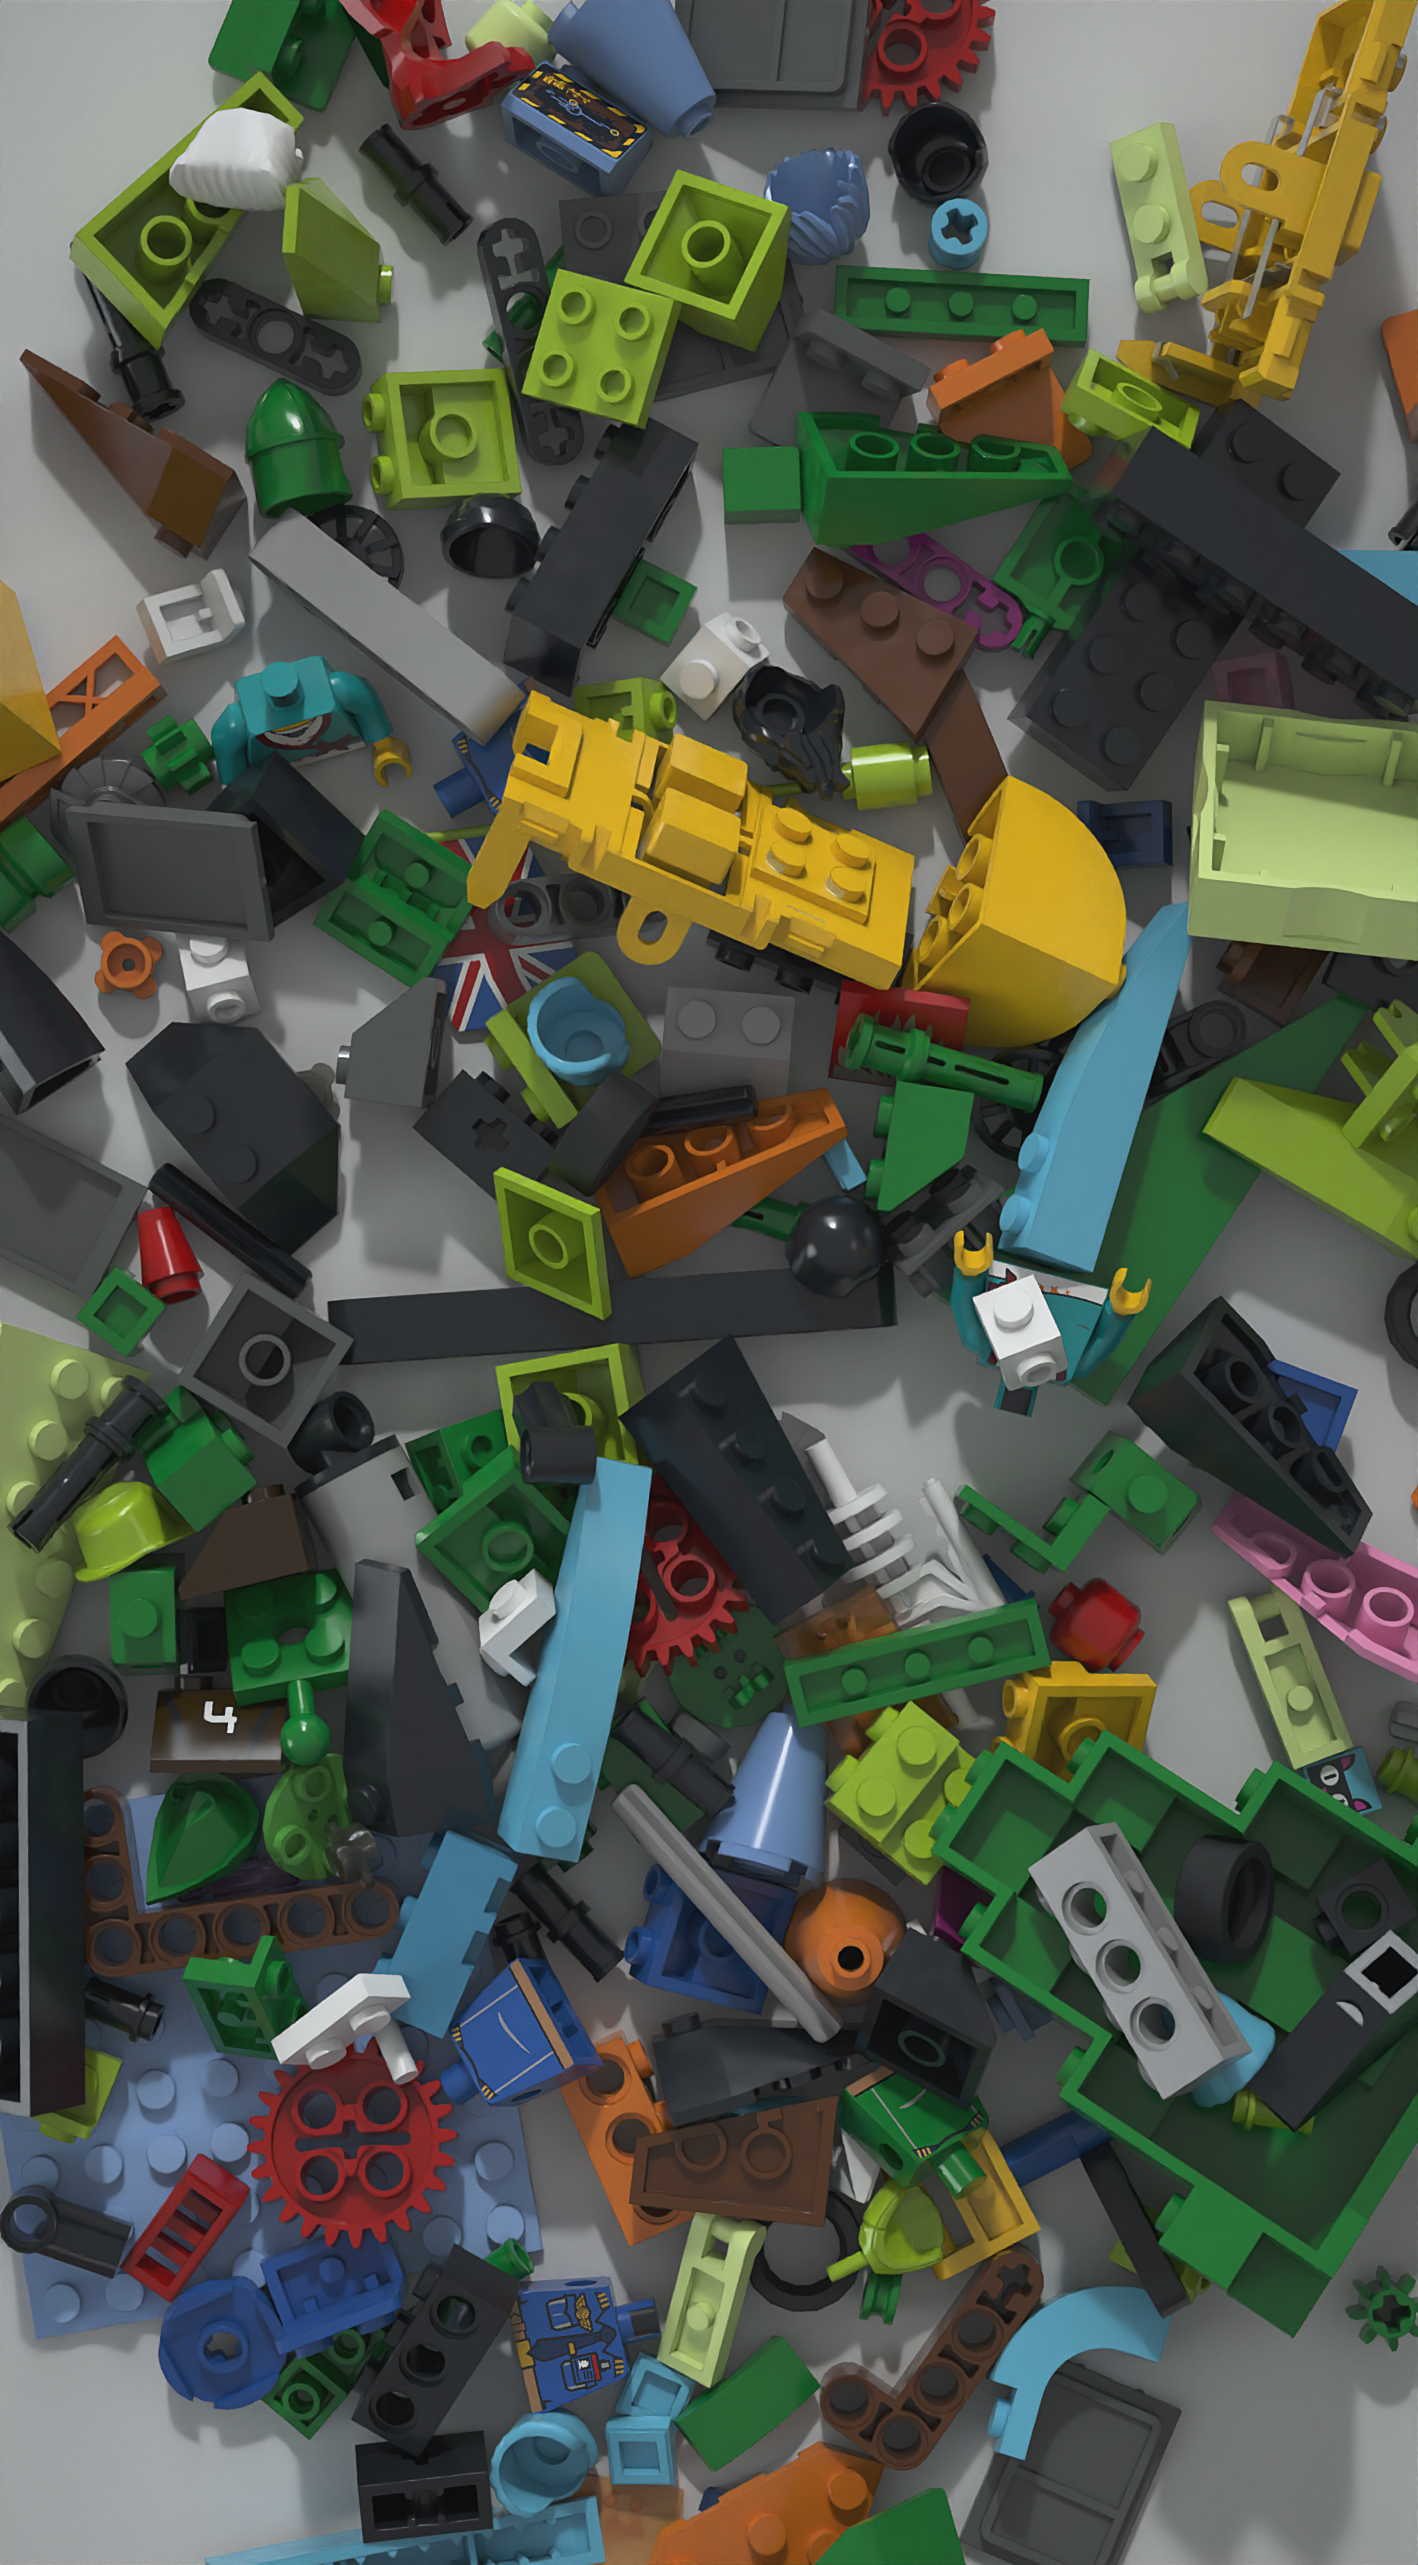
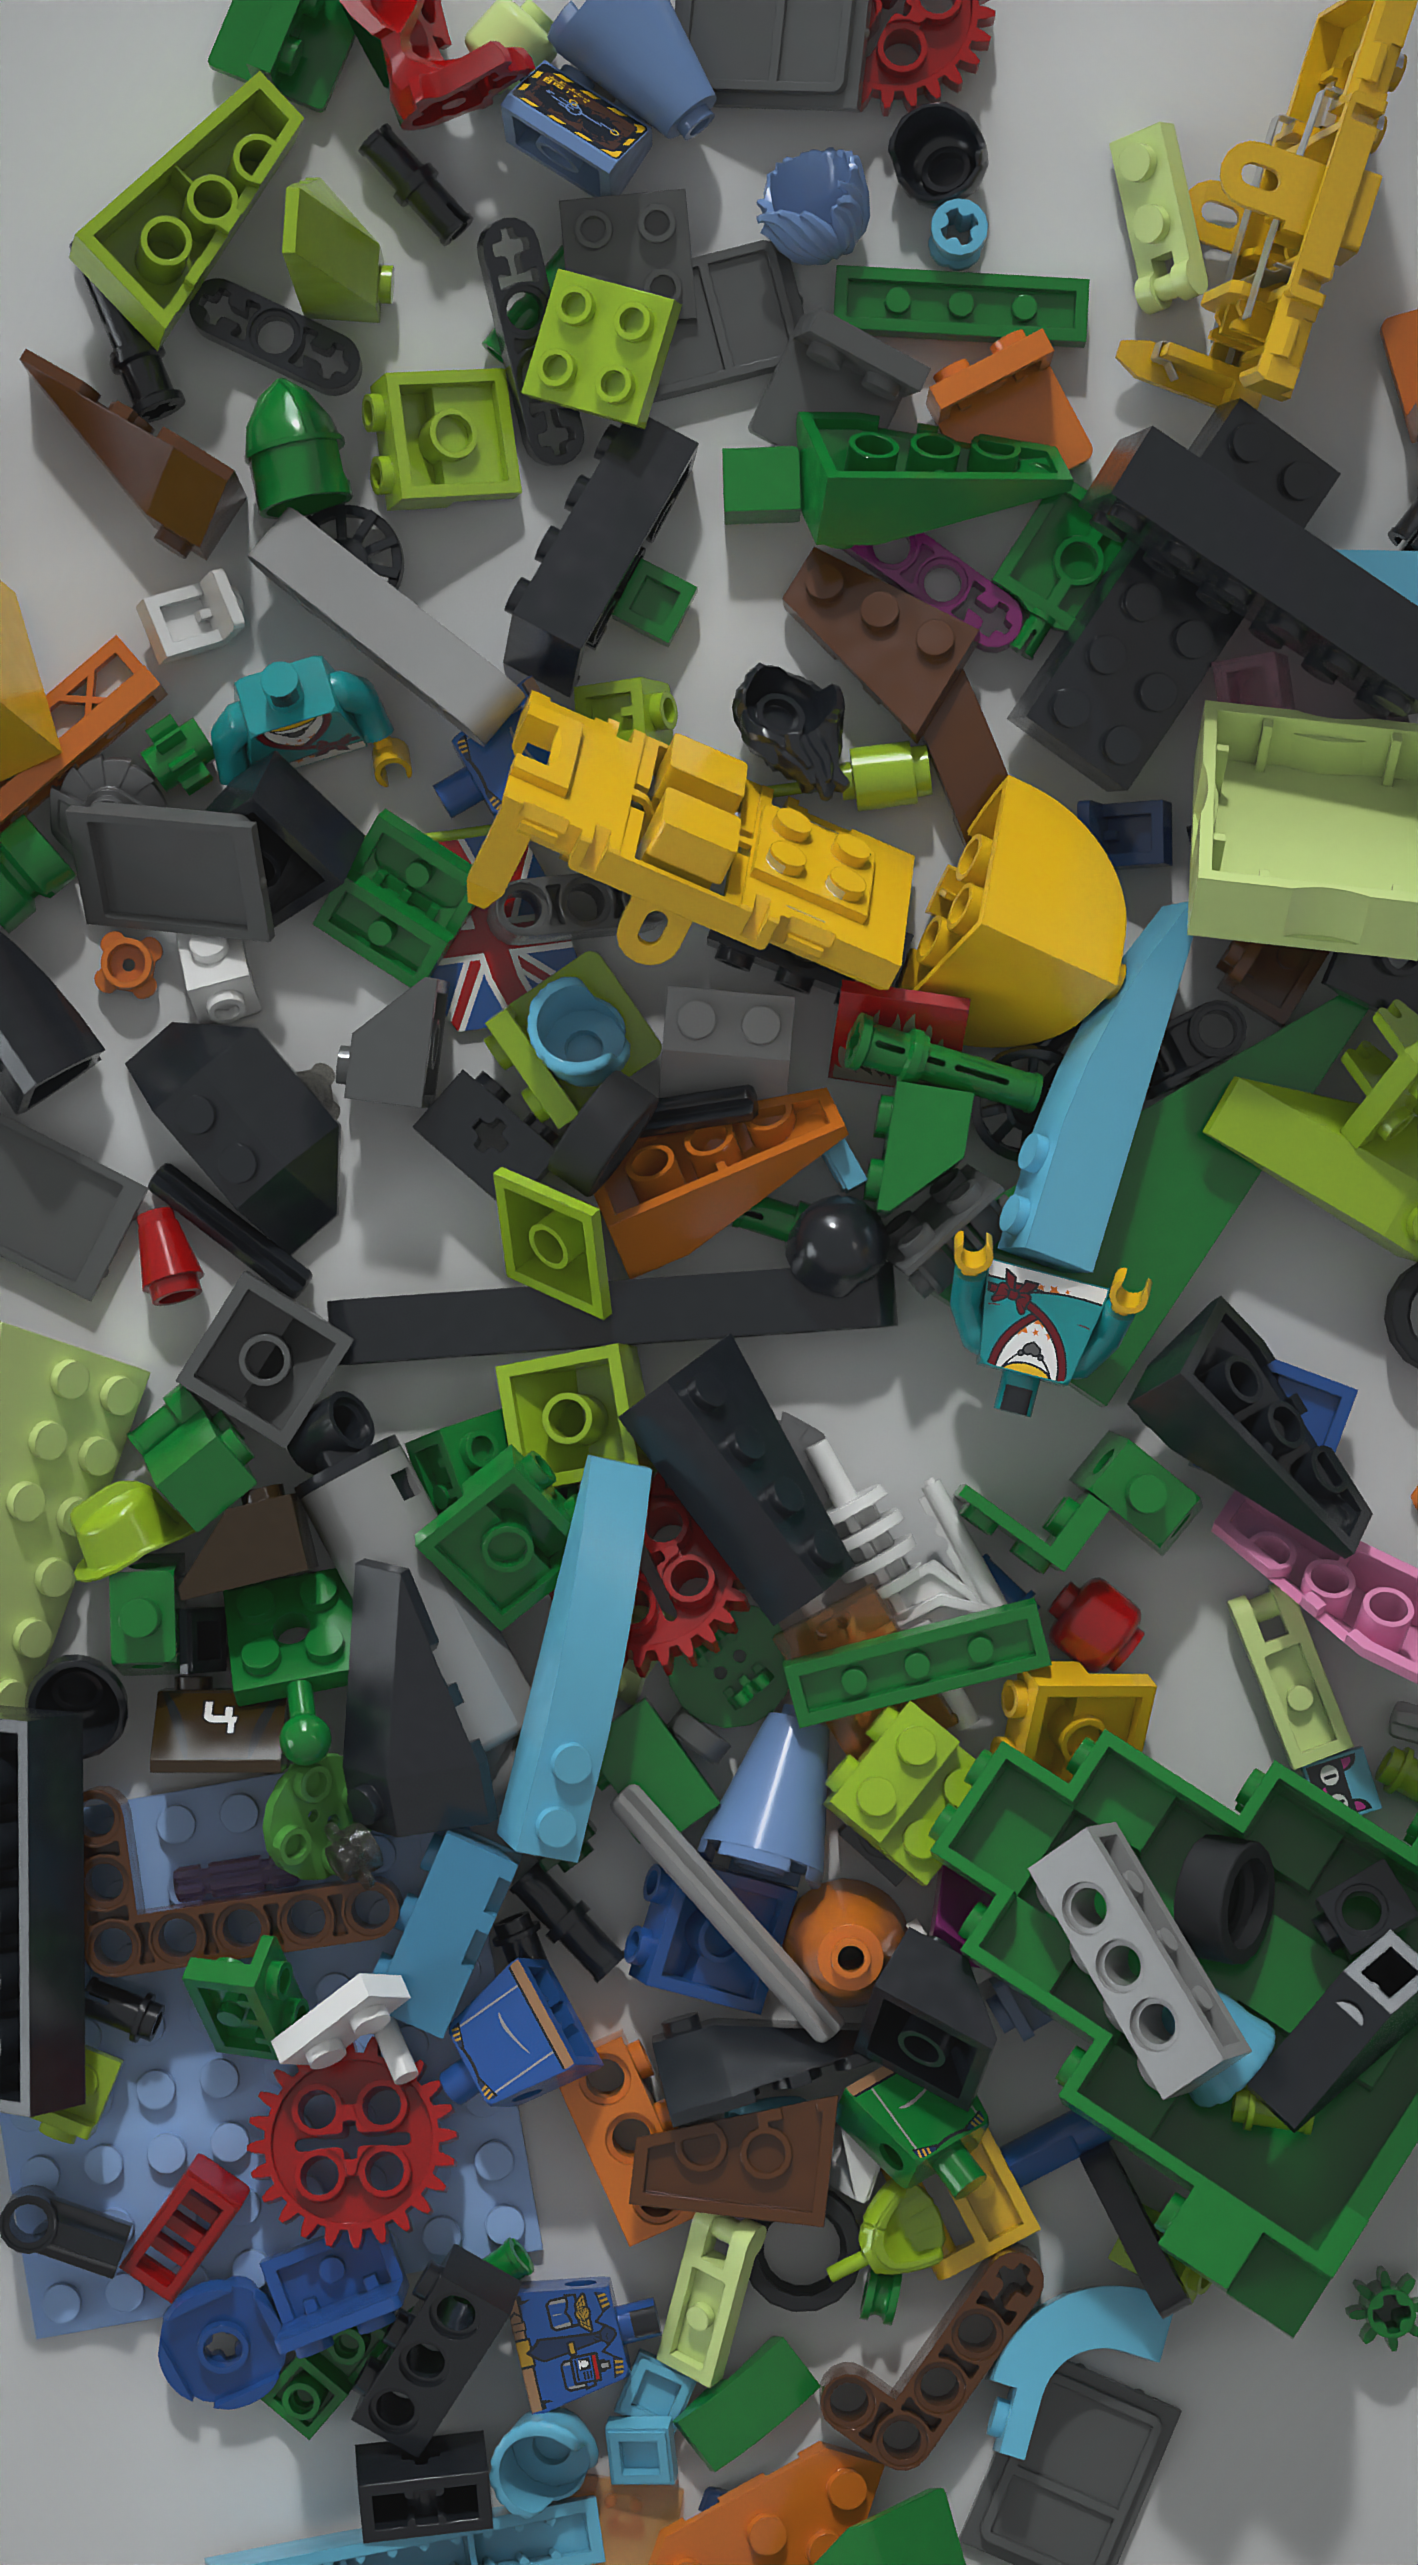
(106, 1442): black pin -> none
(122, 1312): green panel -> none
(200, 1835): green piece -> none
(239, 162): white hair -> none
(490, 537): black piece -> none
(511, 1619): white bracket -> none
(550, 1438): black piece -> none
(672, 1761): black pin -> none
(715, 663): white bracket -> none
(716, 257): lime slope -> none
(1022, 1333): white bracket -> none
(1120, 402): lime plate -> none

